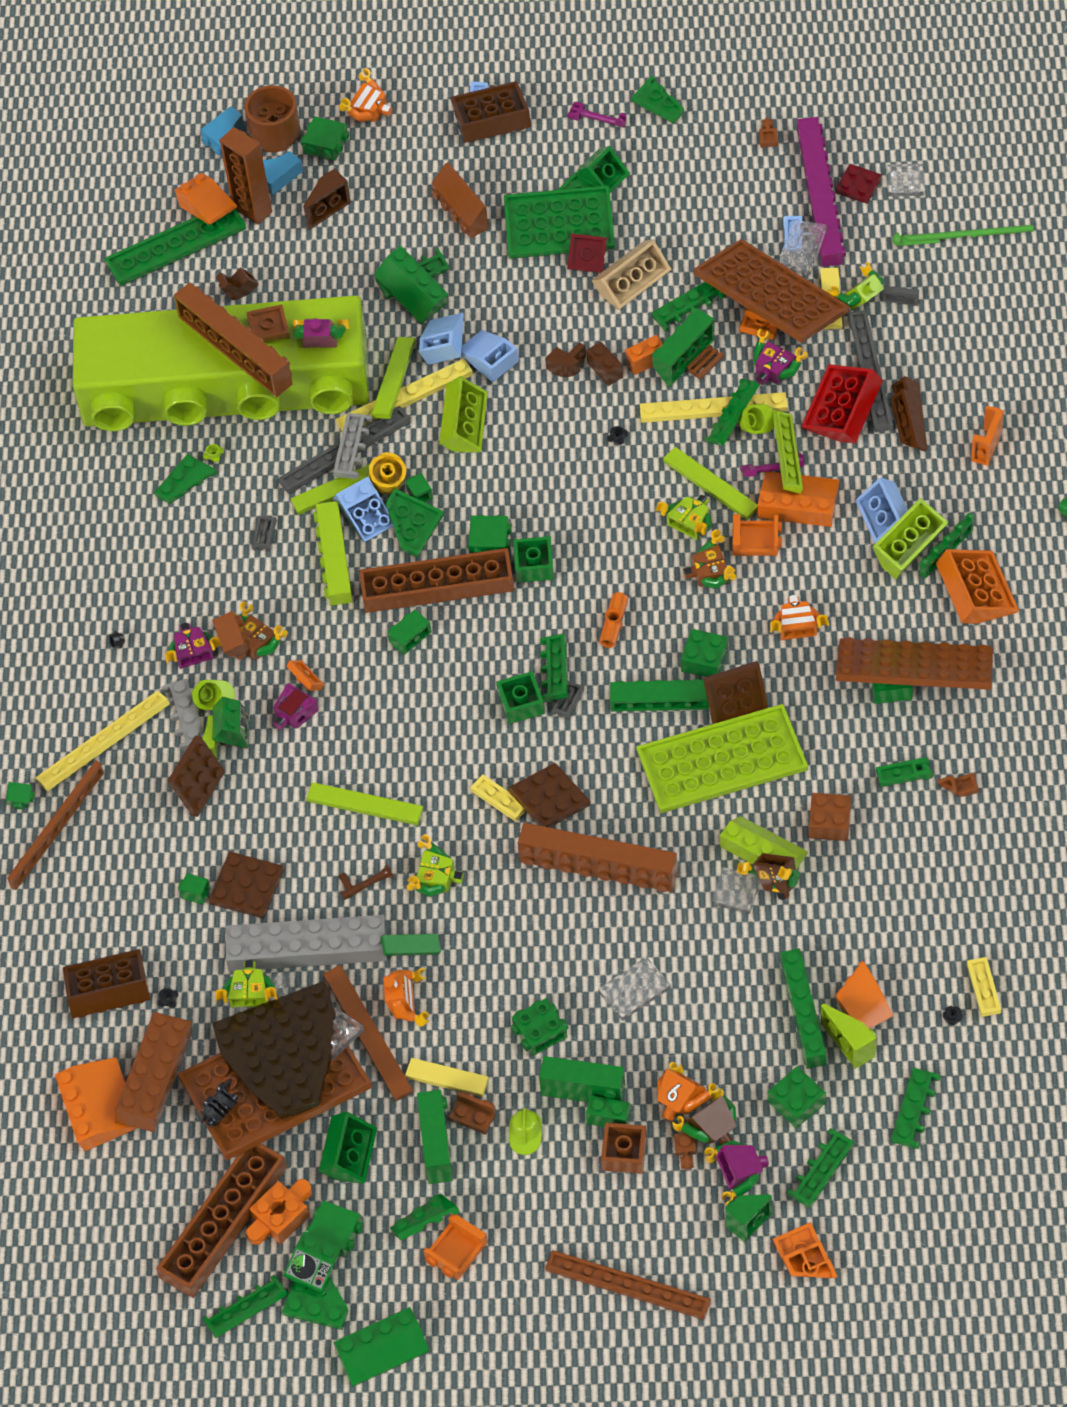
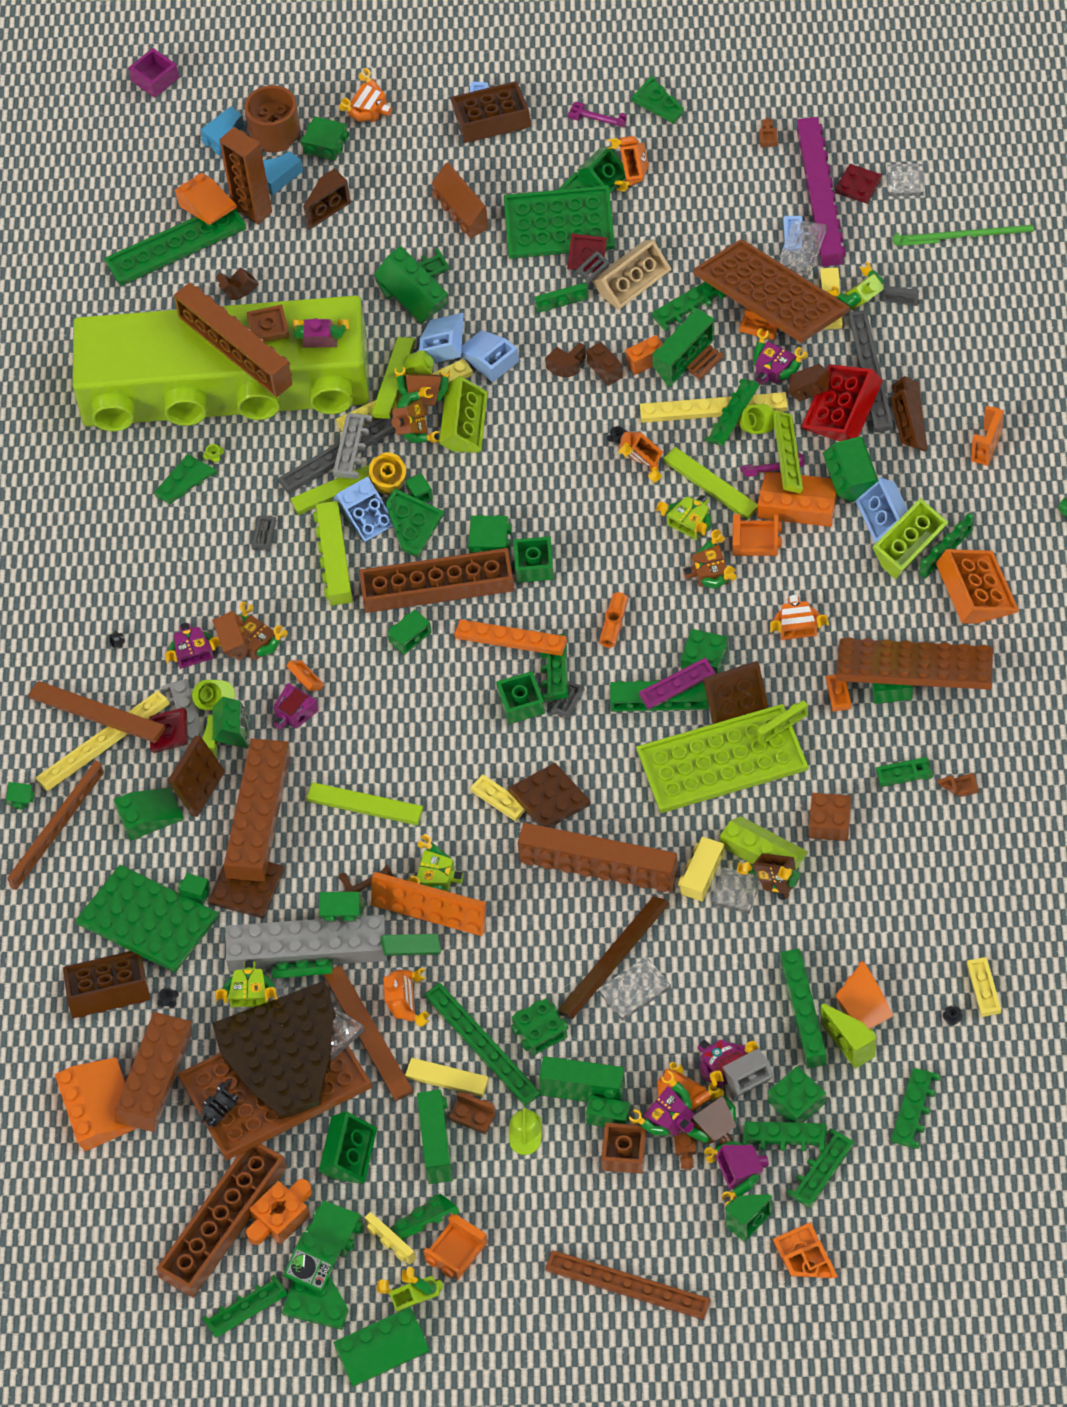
(97, 711): none -> dark orange tile
(147, 811): none -> green slope
(147, 918): none -> green plate
(153, 72): none -> magenta piece
(175, 730): none -> dark red plate
(257, 810): none -> dark orange brick
(302, 968): none -> green plate
(341, 906): none -> green slope
(389, 1239): none -> light yellow plate
(410, 418): none -> torso
(413, 1293): none -> torso
(414, 382): none -> dark orange torso
(419, 363): none -> lime brick
(428, 903): none -> orange plate
(482, 1044): none -> green tile
(510, 637): none -> orange plate
(561, 297): none -> green plate
(584, 275): none -> dark grey tile
(612, 957): none -> reddish brown tile
(633, 158): none -> orange torso
(641, 450): none -> orange torso
(669, 1112): none -> torso
(676, 684): none -> magenta plate
(701, 868): none -> light yellow brick
(719, 1055): none -> torso
(747, 1073): none -> light grey slope
(782, 722): none -> lime plate
(785, 1134): none -> green hinge
(809, 382): none -> reddish brown brick
(838, 694): none -> orange plate
(850, 468): none -> green slope

